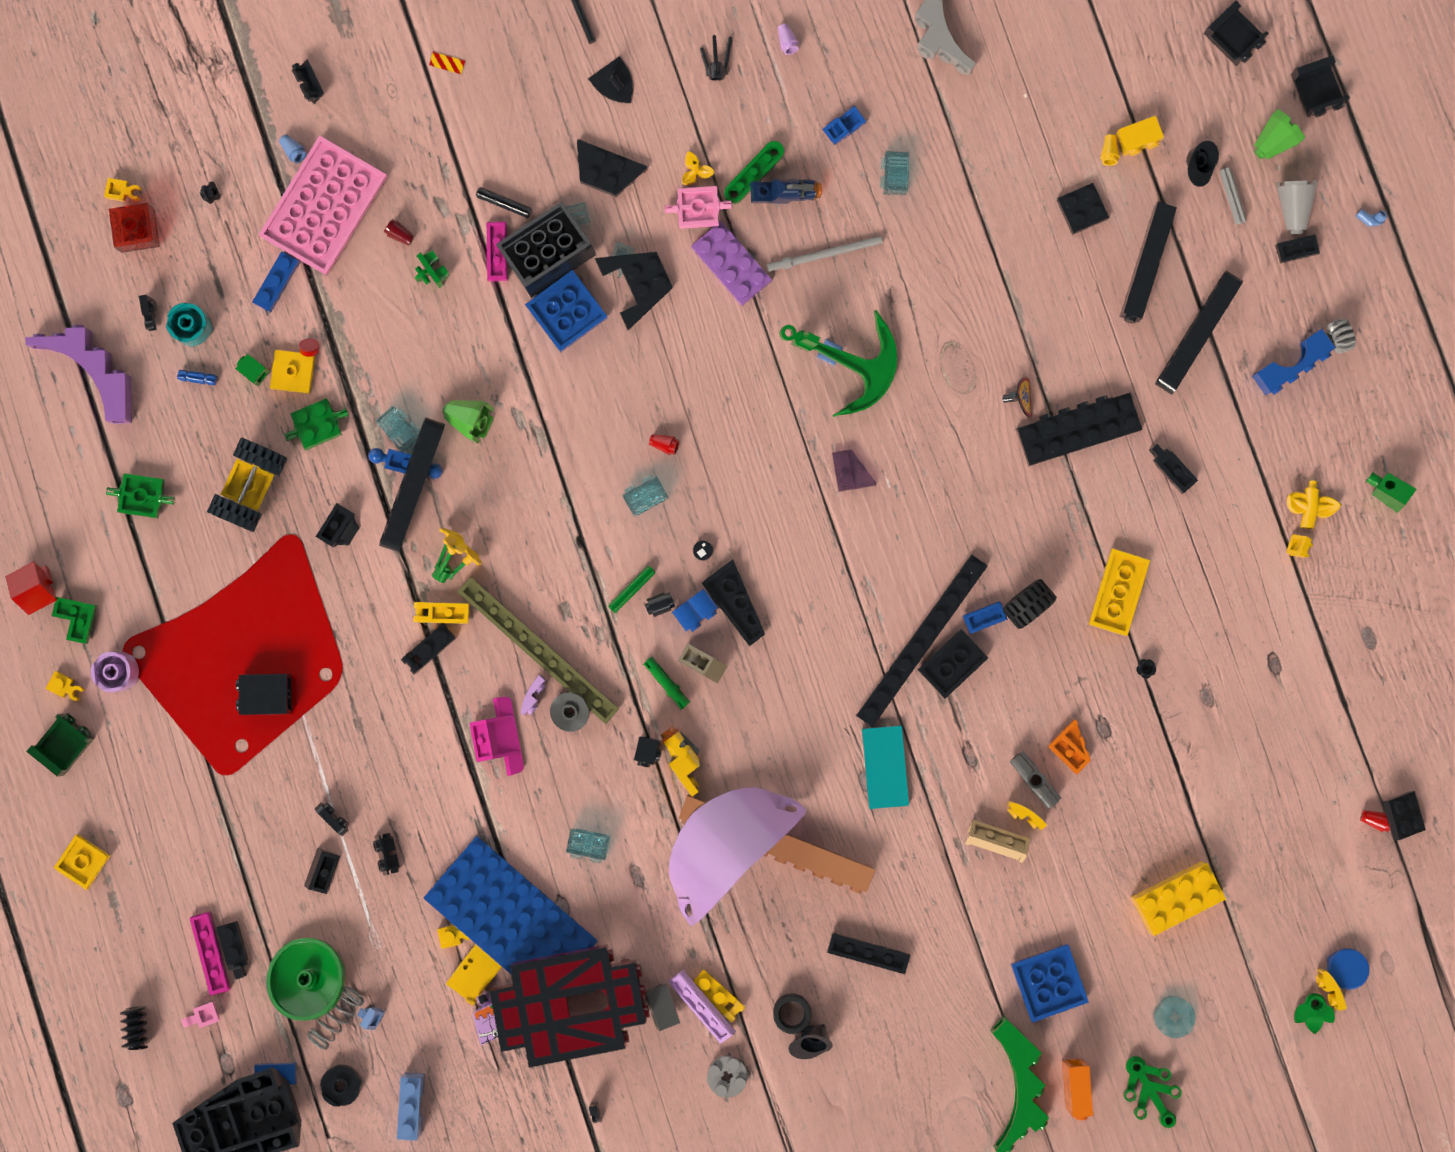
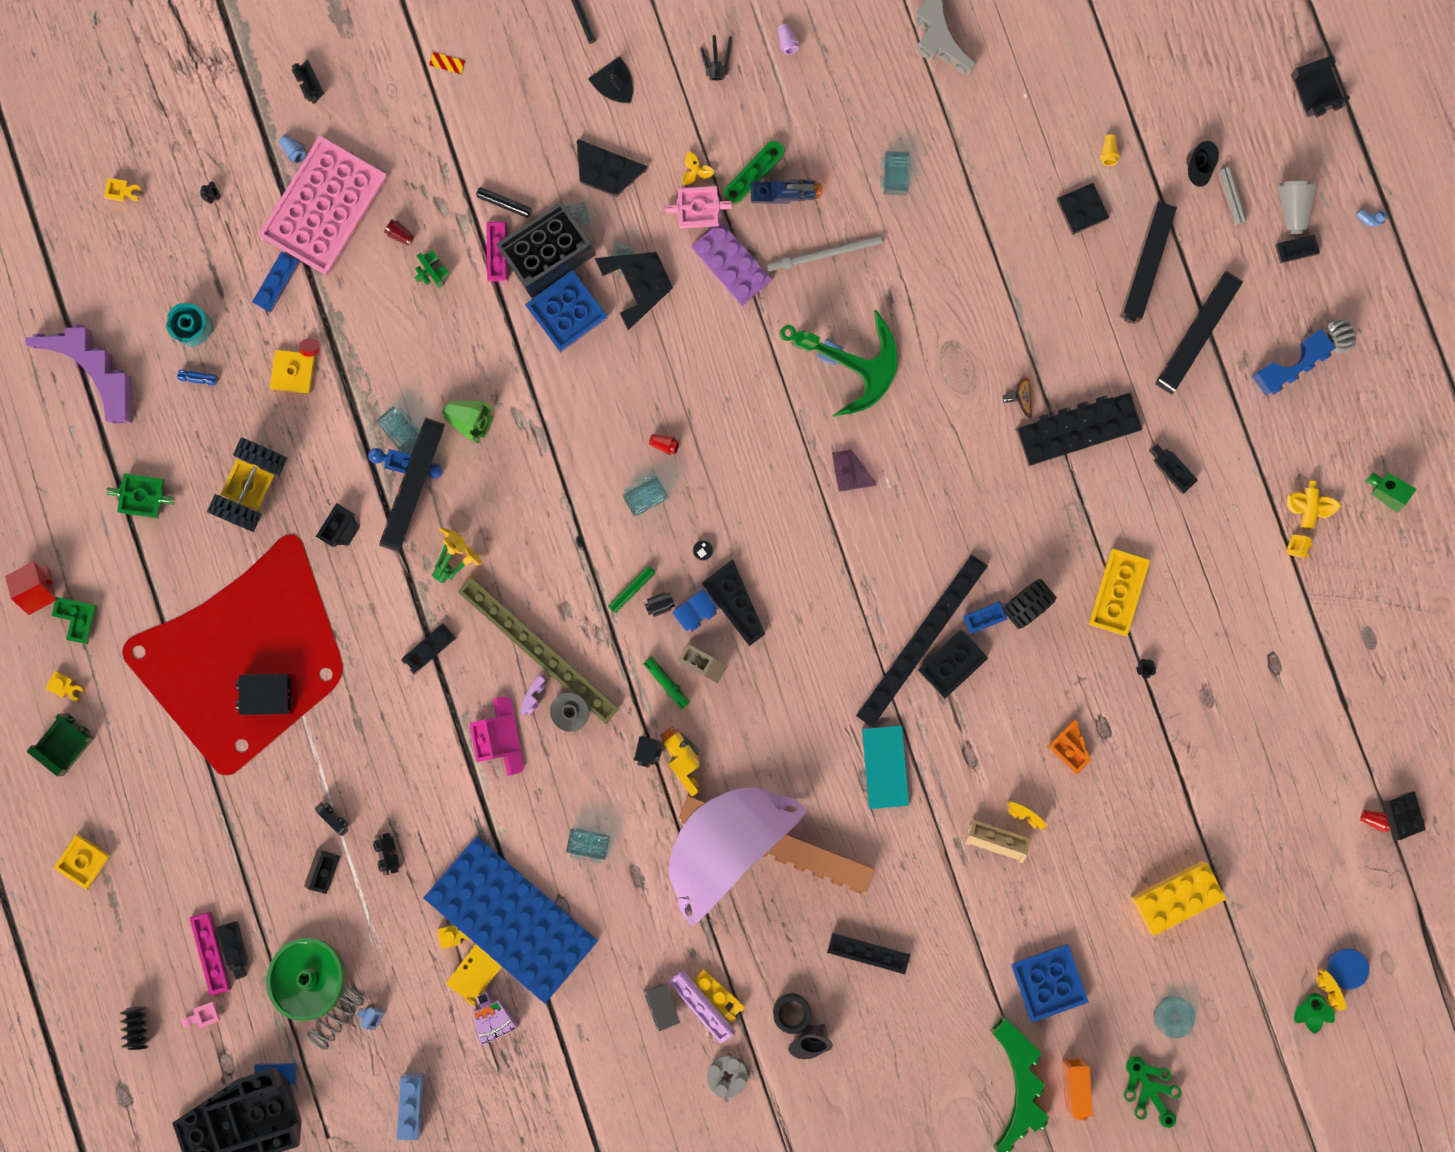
(126, 671): lavender brick -> none
(134, 227): clear red brick -> none
(148, 310): black plate -> none
(252, 369): green brick -> none
(316, 424): green plate -> none
(329, 1087): black plate -> none
(442, 613): yellow plate -> none
(536, 1010): panel -> none
(594, 1112): black tile -> none
(844, 126): blue slope -> none
(1026, 770): dark grey piece -> none
(1139, 136): yellow brick -> none
(1235, 35): black panel -> none
(1277, 136): bright green cone -> none

